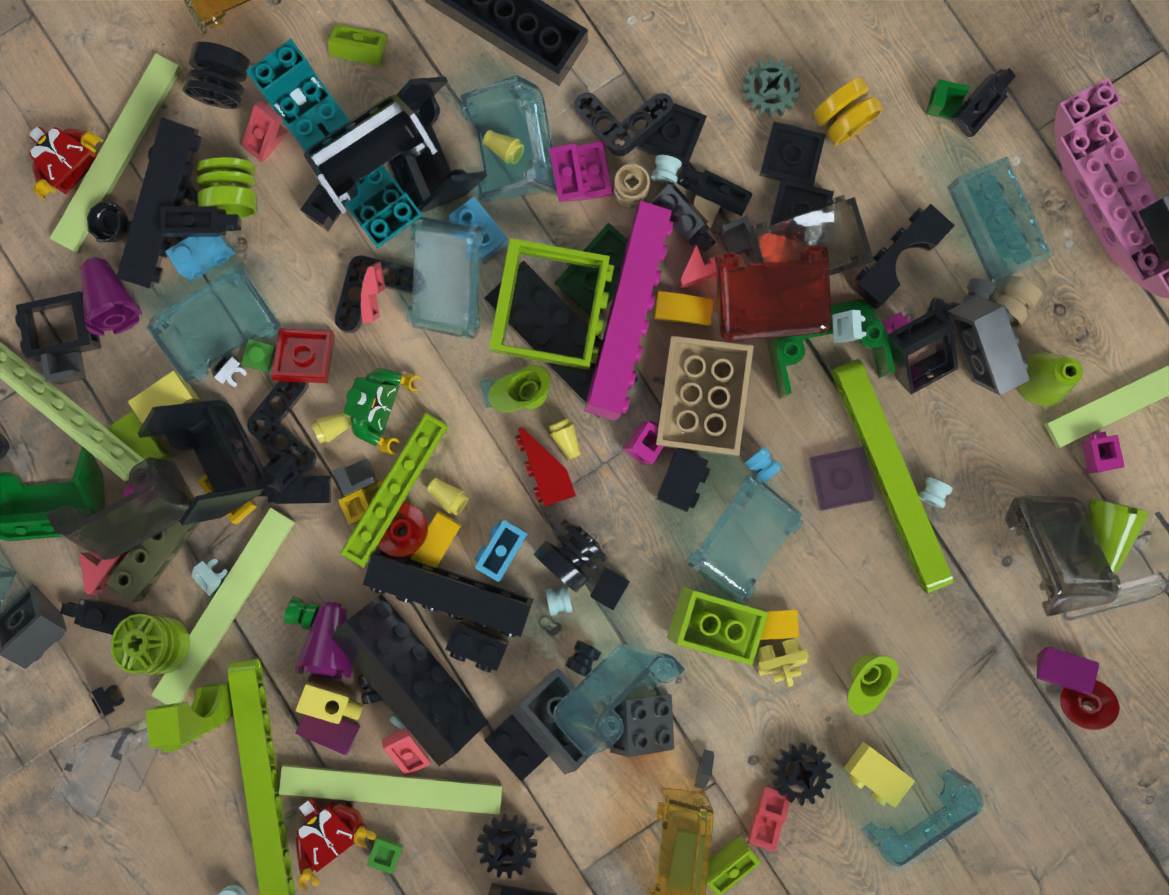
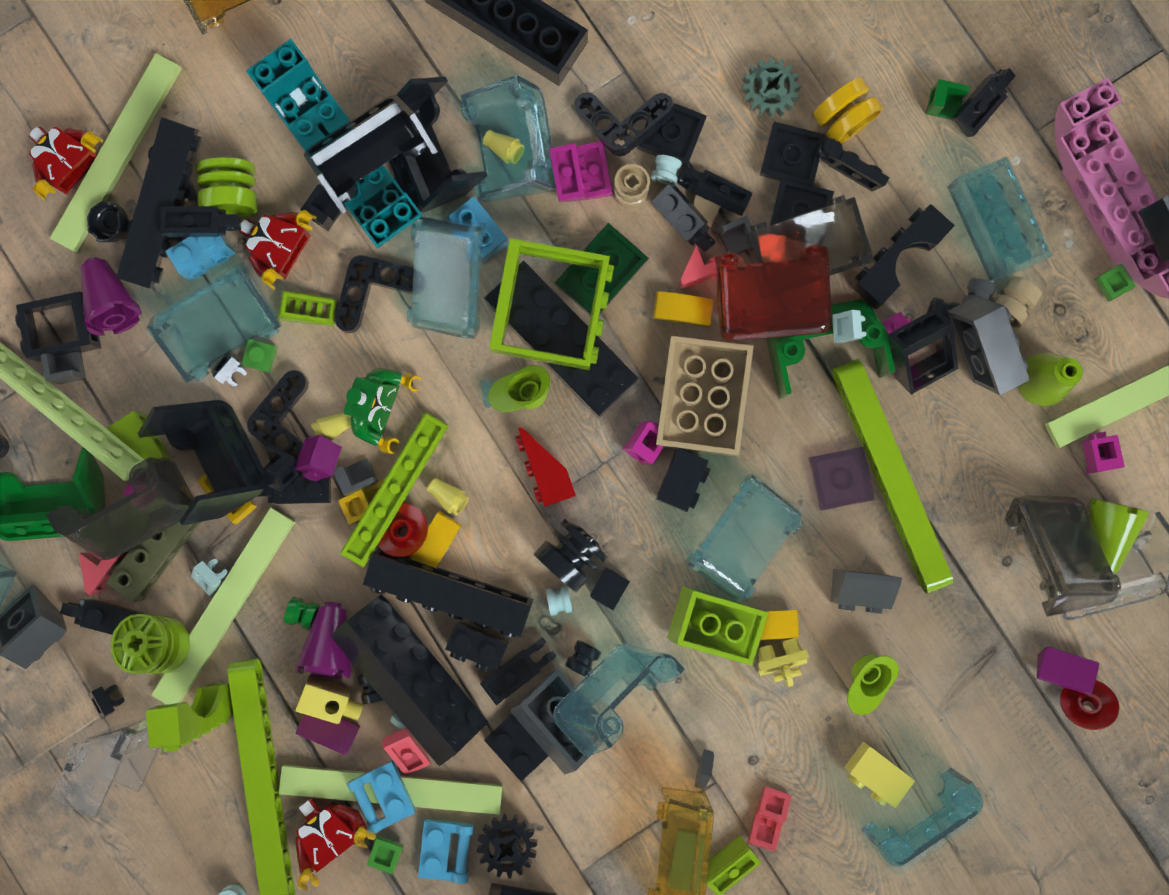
(167, 391): light yellow brick -> none
(216, 75): black wheel -> none
(263, 131): coral slope -> none
(276, 243): none -> red torso
(288, 296): none -> lime slope
(303, 355): red tile -> none
(318, 458): none -> magenta brick
(357, 45): lime slope -> none
(372, 285): coral slope -> none
(390, 793): none -> medium azure plate
(436, 849): none -> medium azure plate
(501, 551): medium azure brick -> none
(515, 673): none -> black hinge
(565, 437): light yellow cone -> none
(628, 312): dark pink brick -> none
(646, 725): dark grey bracket -> none
(763, 464): medium azure wheel -> none
(790, 777): black gear -> none
(850, 165): none -> black hinge
(865, 590): none -> dark grey slope
(935, 492): light aqua wheel -> none
(1115, 282): none -> bright green plate

